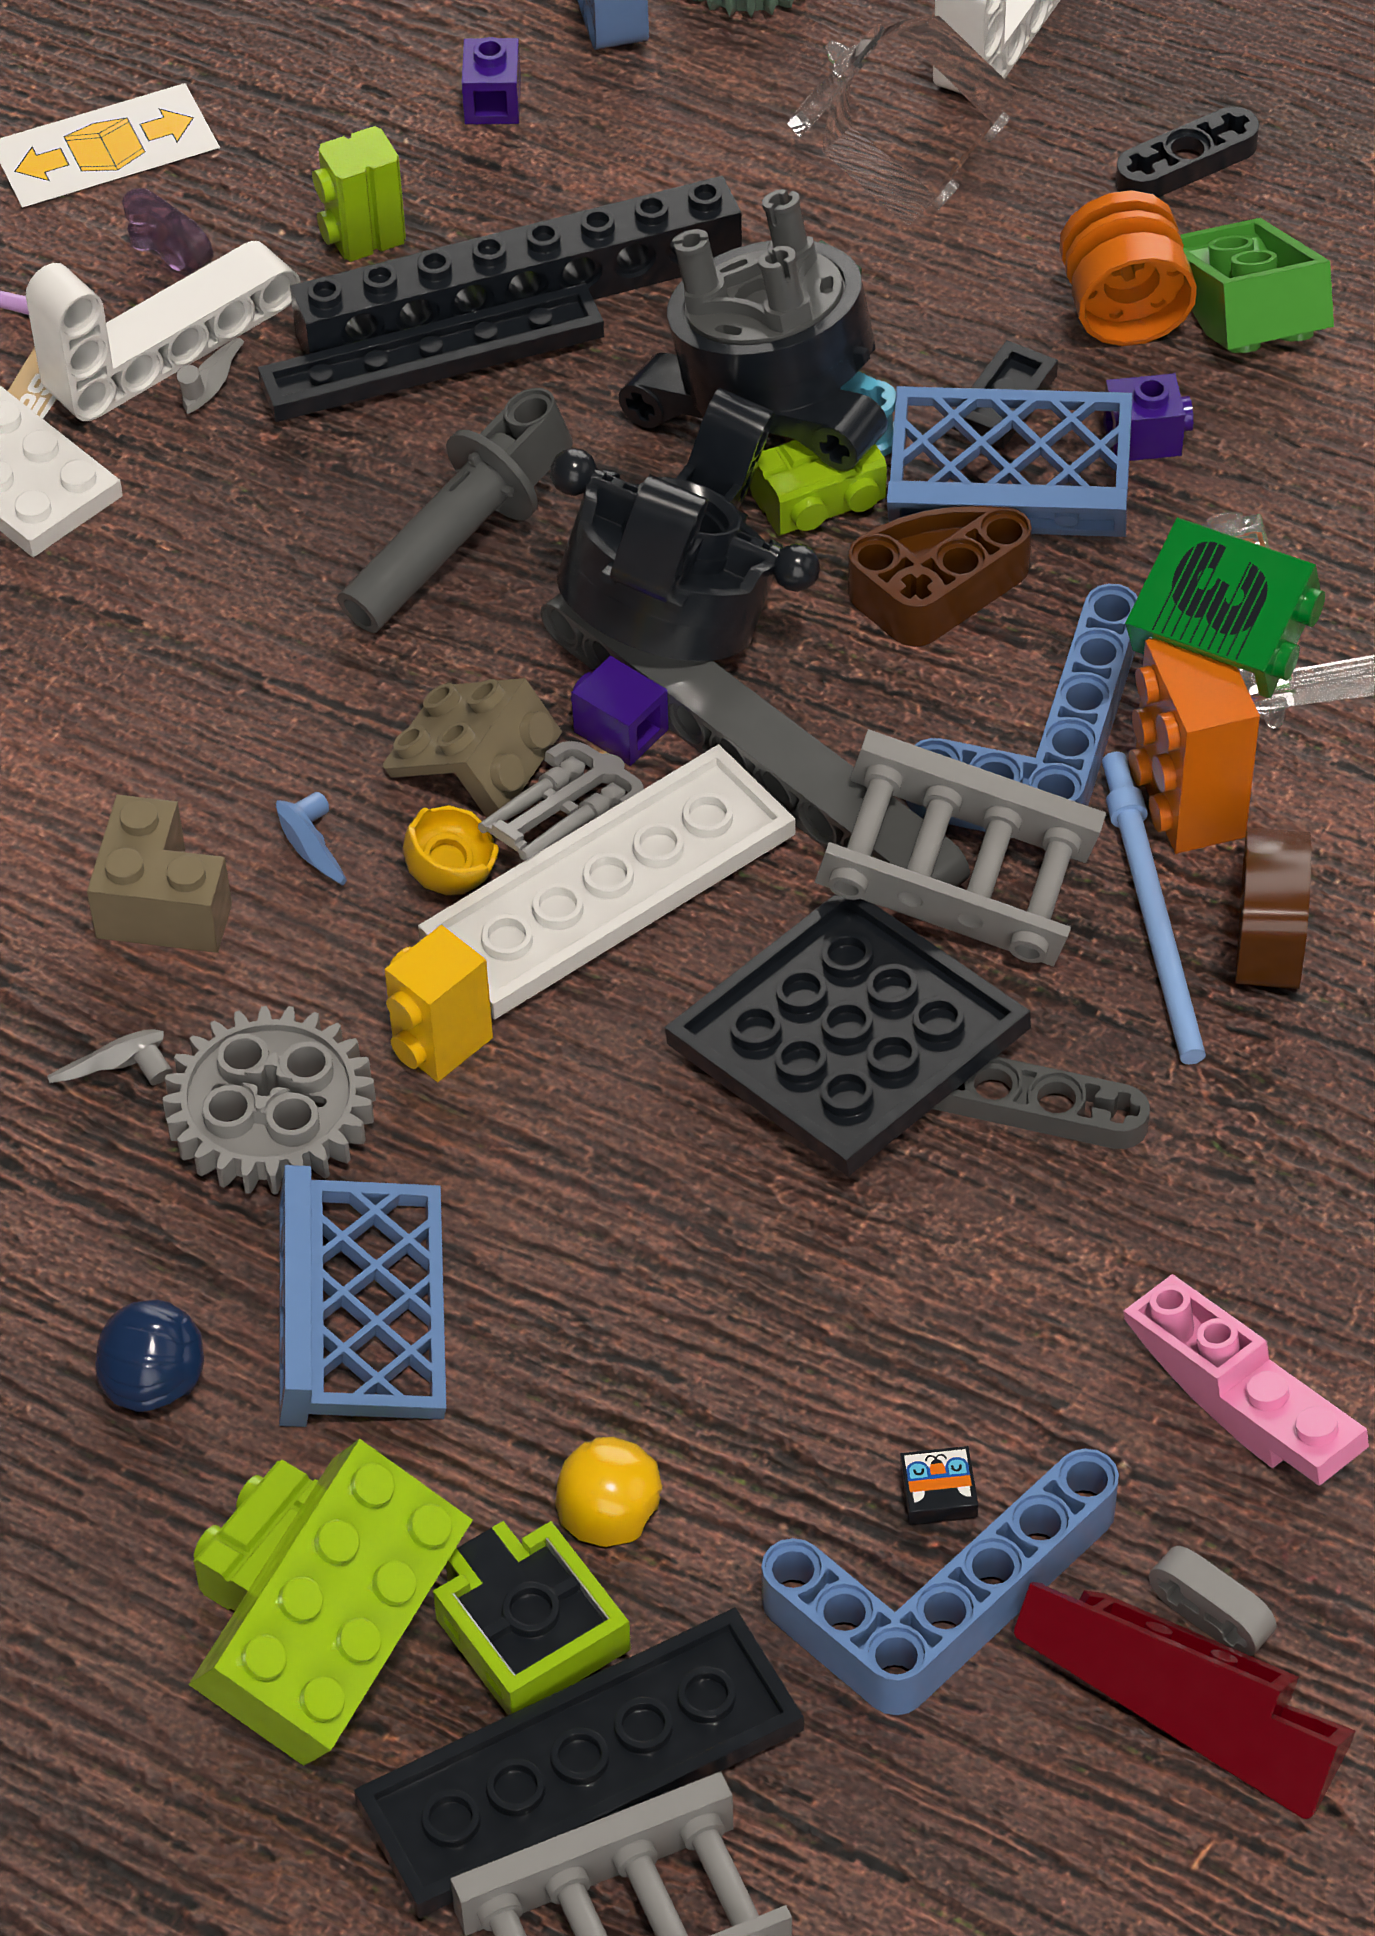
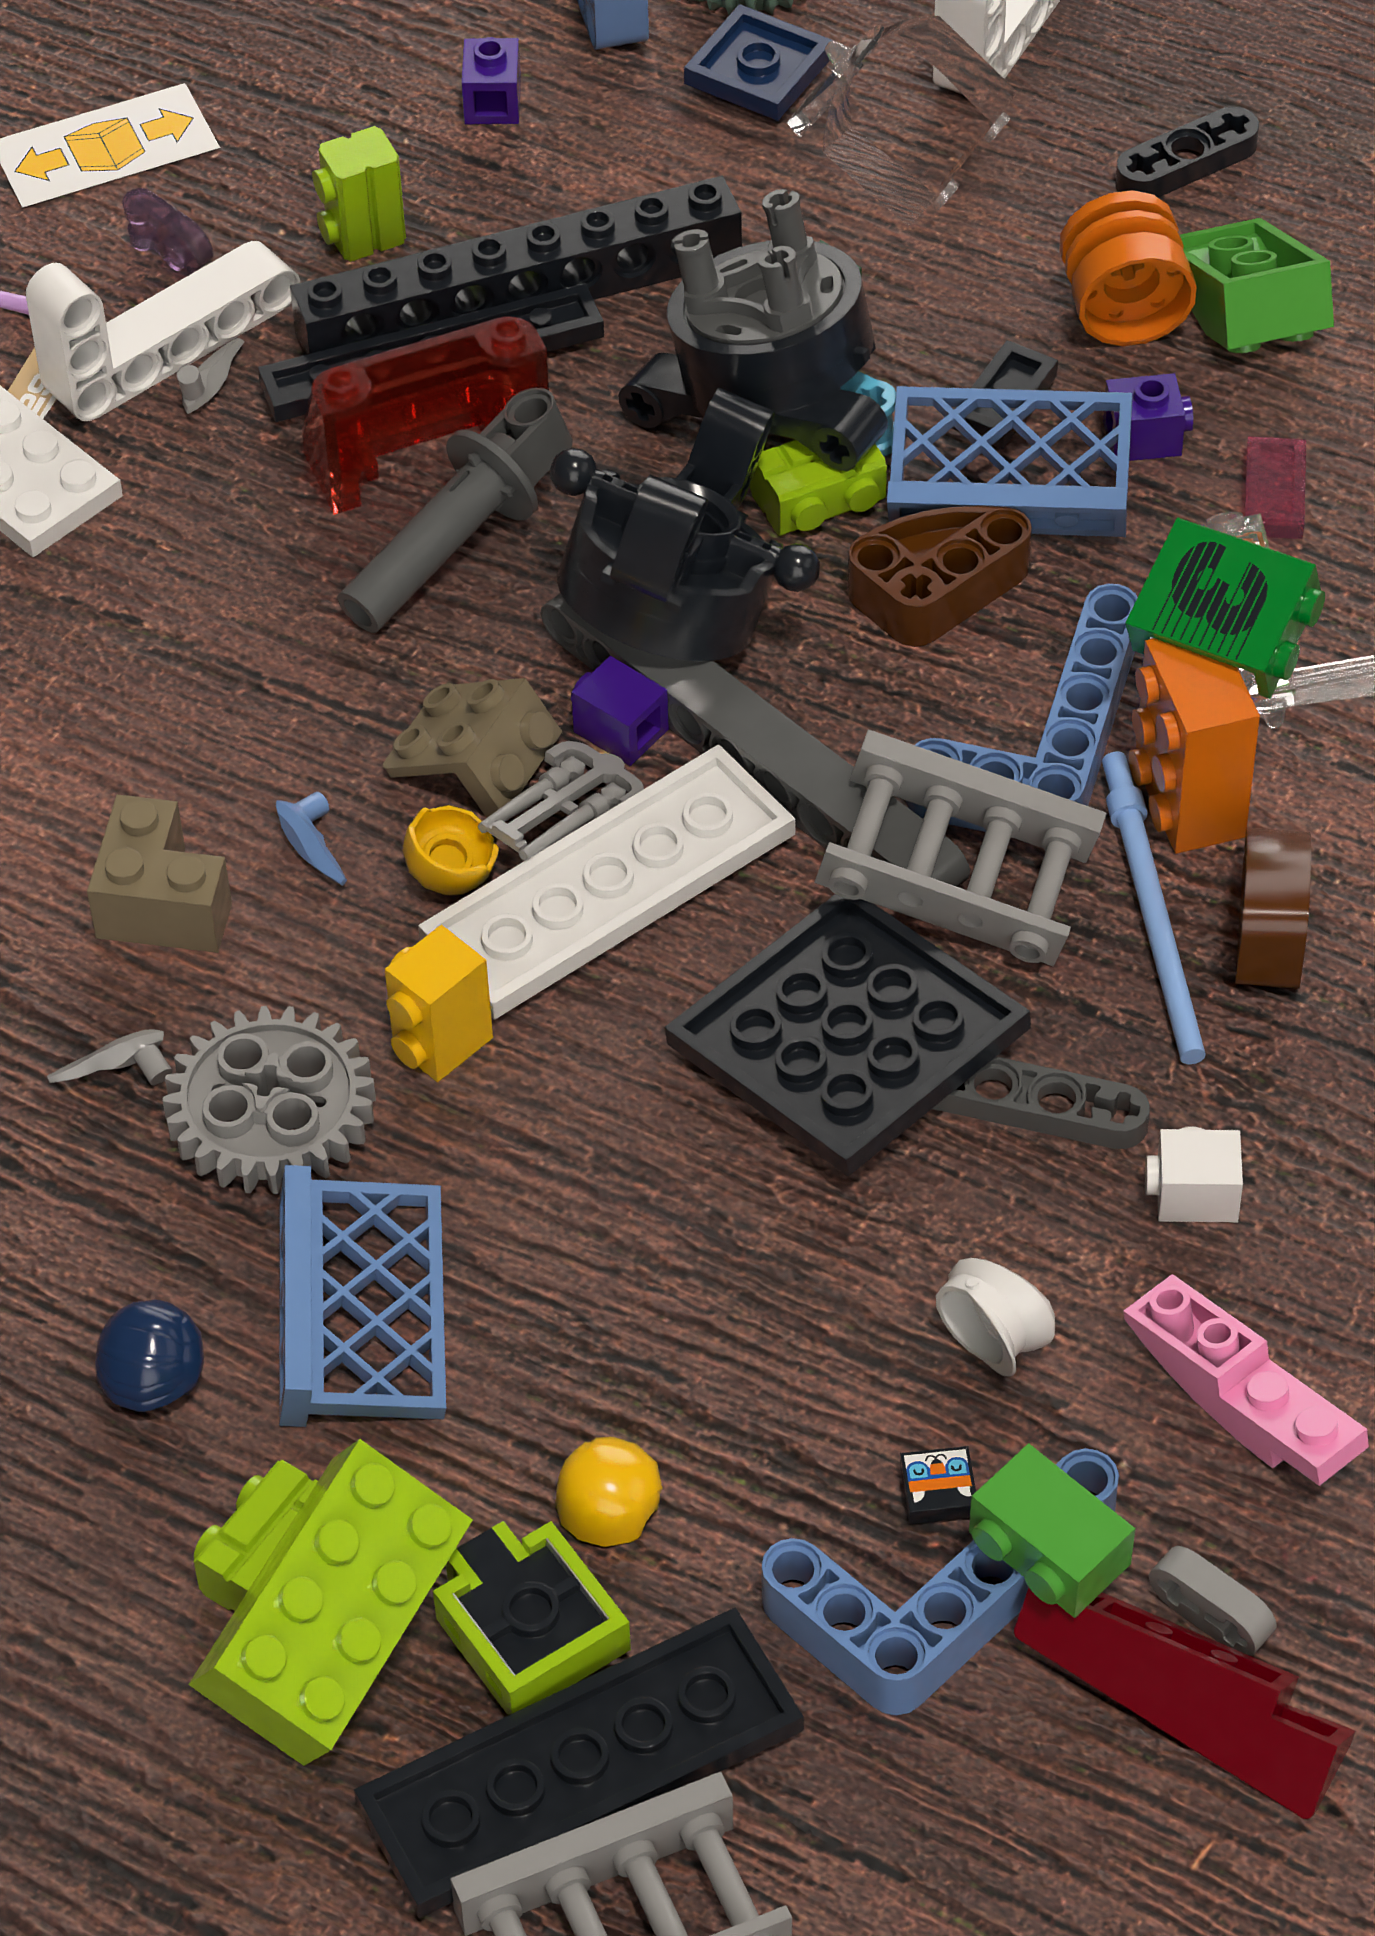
(414, 398): none -> clear red windscreen
(757, 62): none -> dark blue plate
(994, 1313): none -> white piece
(1050, 1531): none -> bright green brick
(1196, 1175): none -> white brick
(1276, 484): none -> clear pink tile

